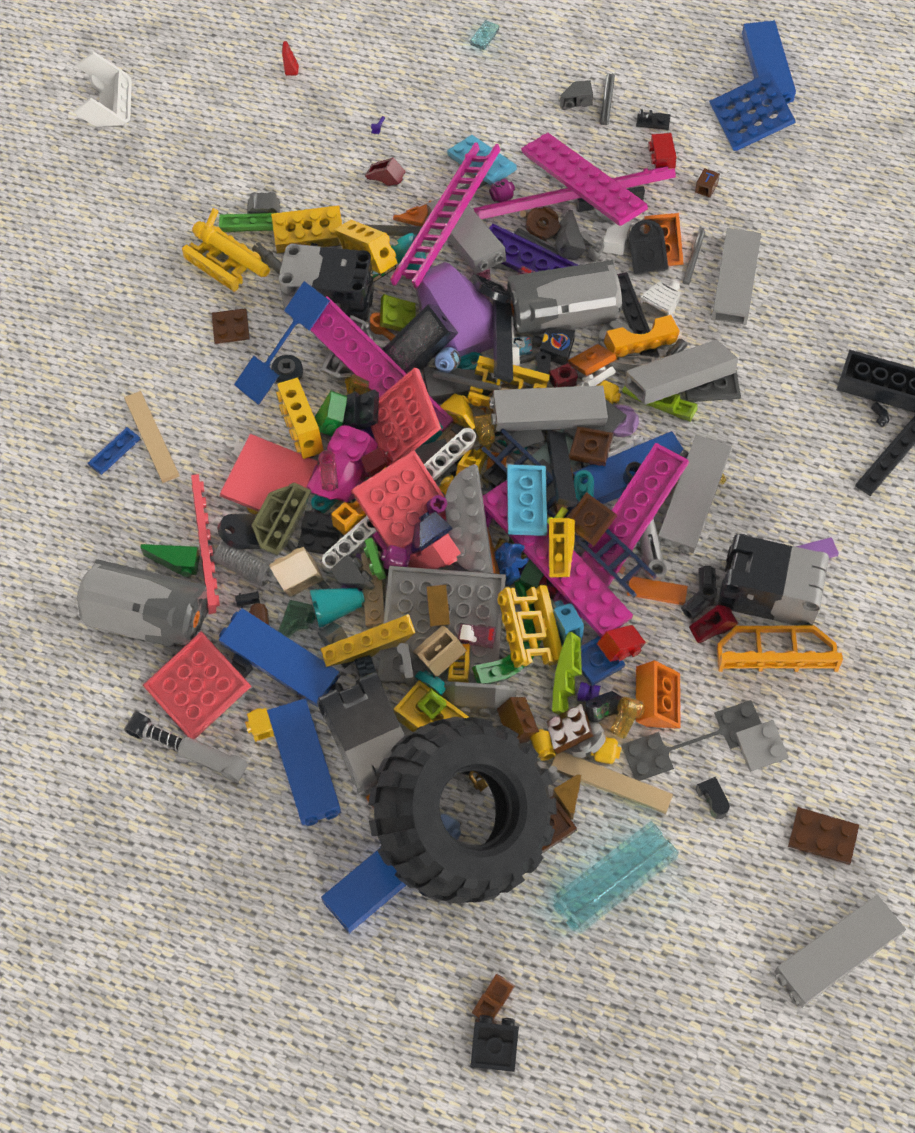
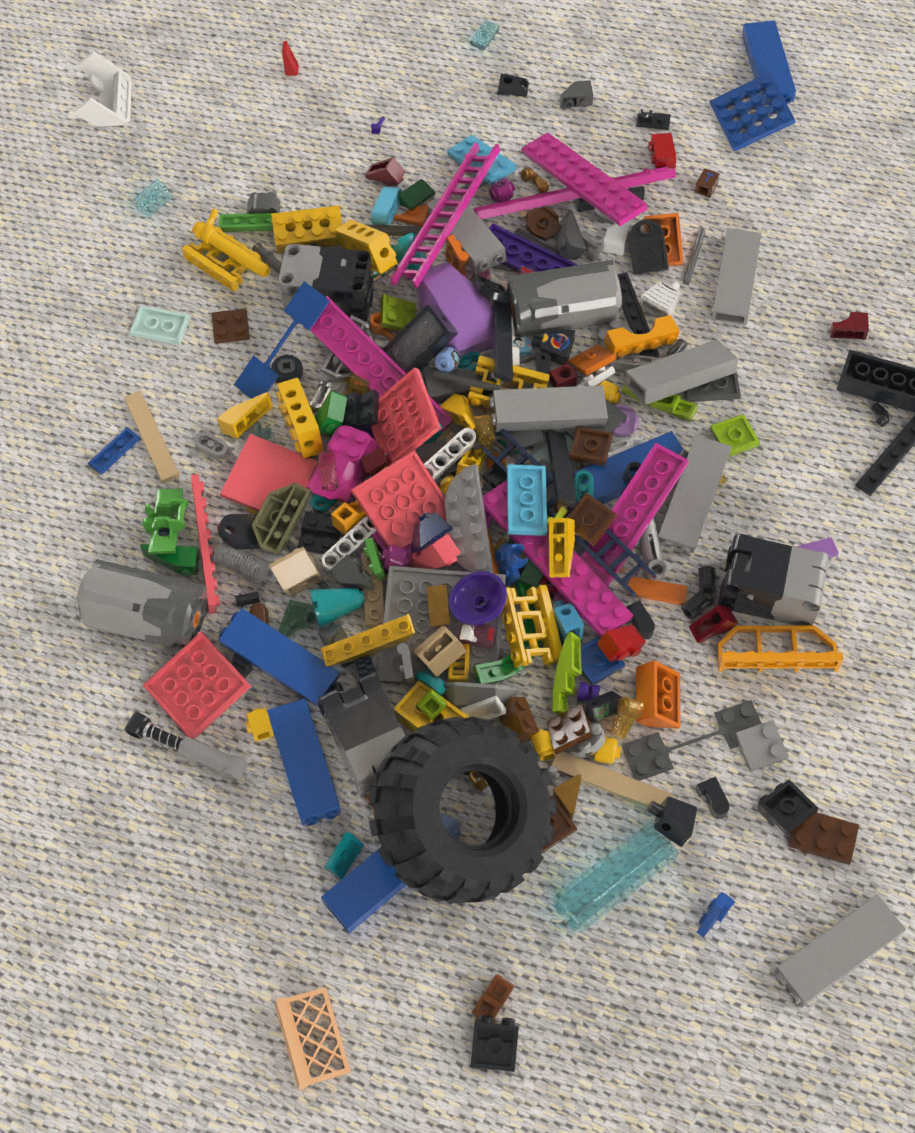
(152, 198): none -> clear light blue hinge
(159, 325): none -> light aqua tile
(160, 522): none -> bright green piece
(212, 445): none -> light grey plate
(244, 415): none -> yellow slope
(264, 433): none -> clear light blue wheel
(293, 1043): none -> light nougat fence
(323, 386): none -> light grey plate
(344, 855): none -> teal plate
(385, 206): none -> medium azure beam
(415, 194): none -> dark green slope
(438, 499): magenta bush -> none
(455, 254): none -> orange plate
(472, 592): none -> dark purple dish
(485, 709): none -> white tile
(513, 85): none -> black leg
(528, 175): none -> pearl gold piece
(607, 99): dark grey axle -> none
(641, 620): none -> black leg
(673, 819): none -> black torso
(716, 911): none -> blue plate
(735, 433): none -> lime plate
(786, 807): none -> black plate
(853, 327): none -> dark red arch

